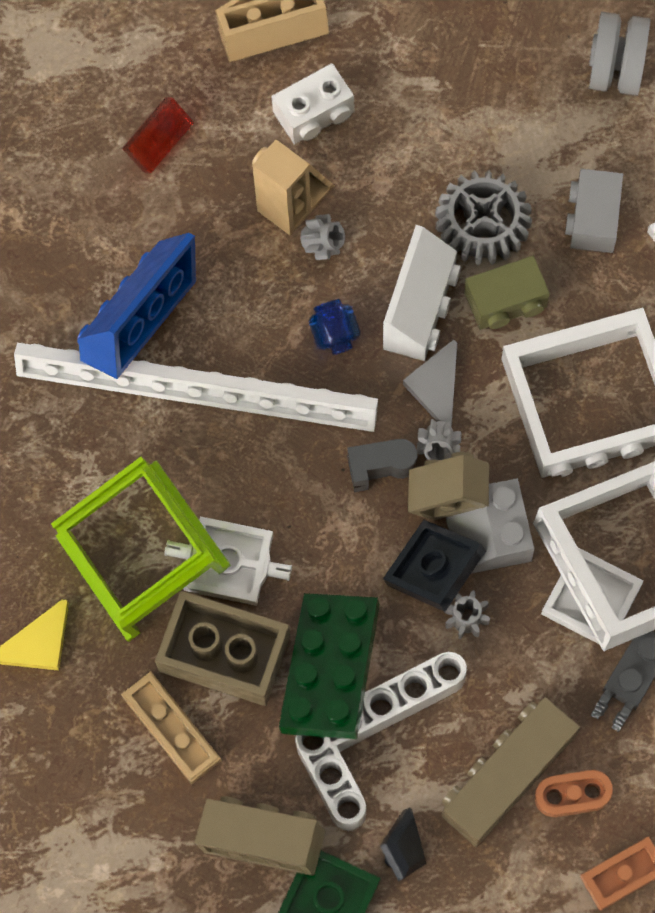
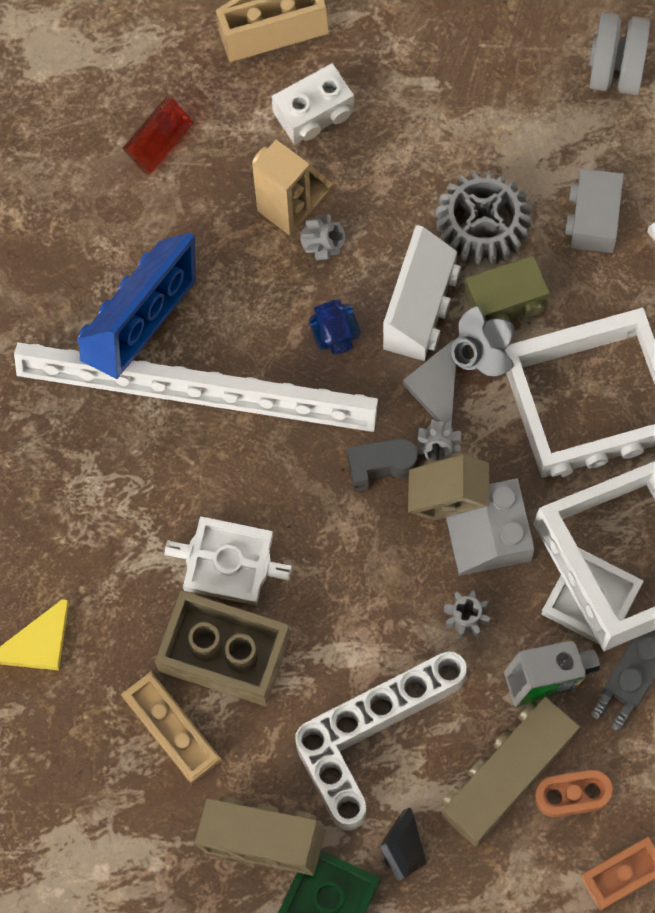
(207, 554): lime piece -> none
(329, 666): dark green plate -> none
(434, 565): black plate -> none
(488, 342): none -> plate
(548, 671): none -> light grey torso

